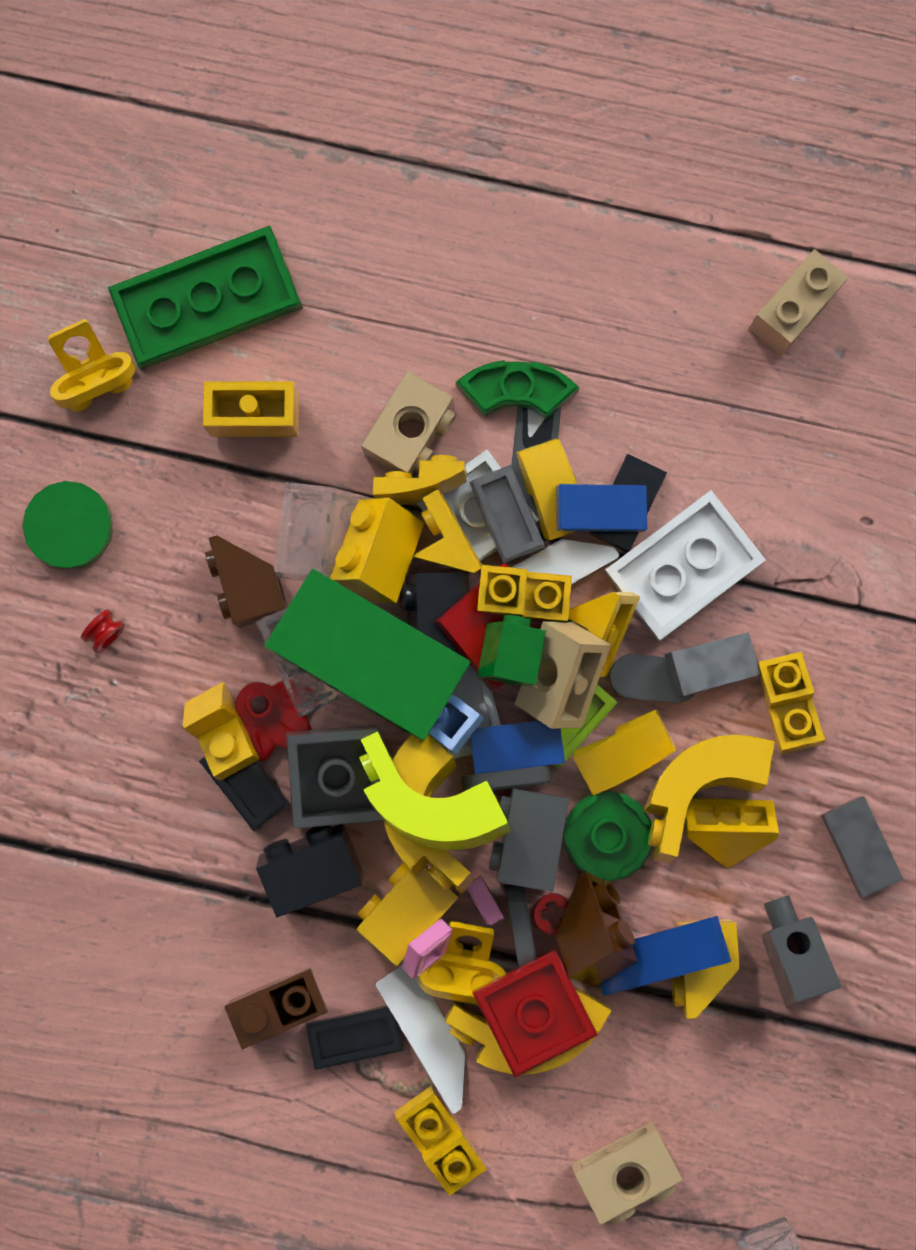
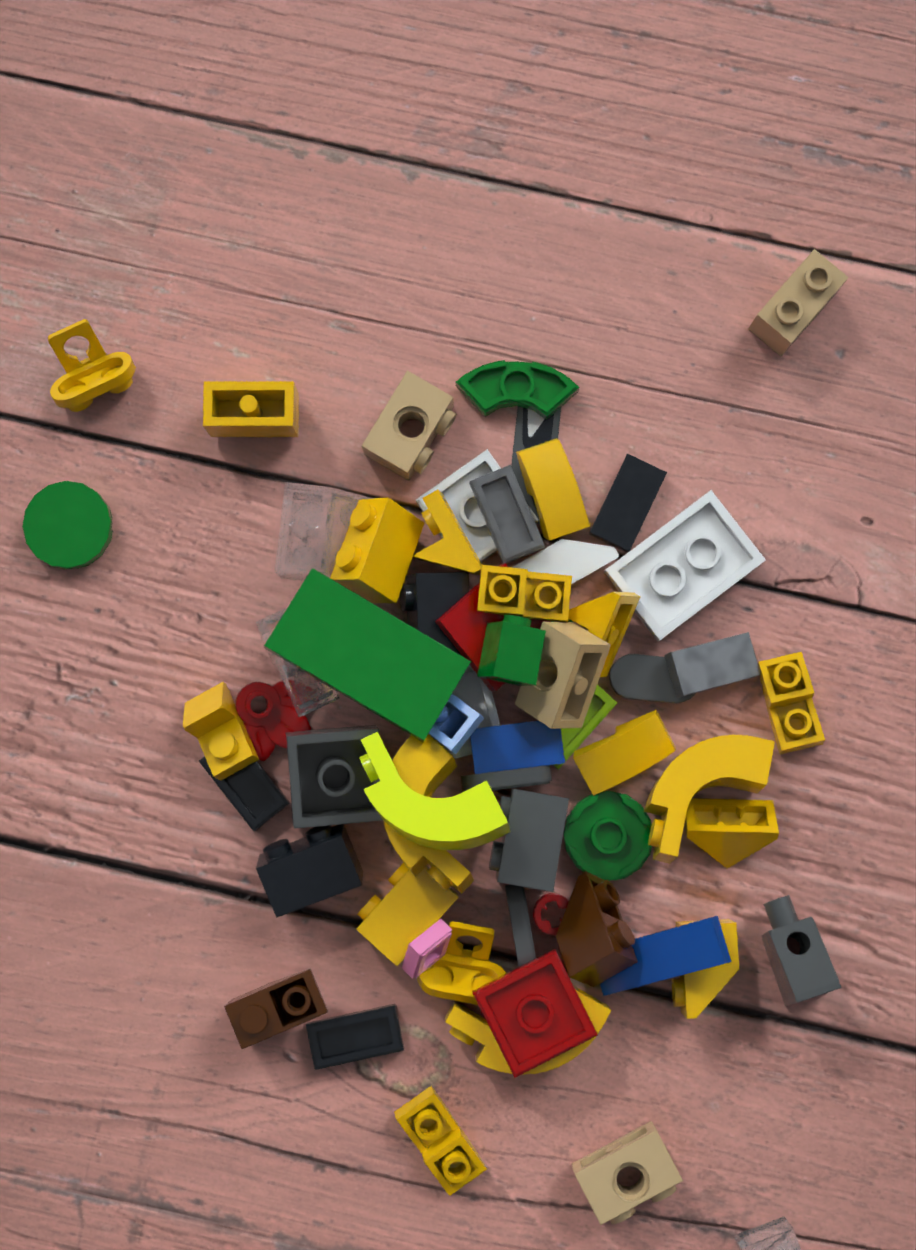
(102, 631): red bush -> none
(204, 297): green tile -> none
(248, 583): reddish brown slope -> none
(427, 1034): white sticker -> none
(440, 473): yellow slope -> none
(485, 901): bright pink tile -> none
(601, 508): blue tile -> none
(861, 846): flat silver tile -> none

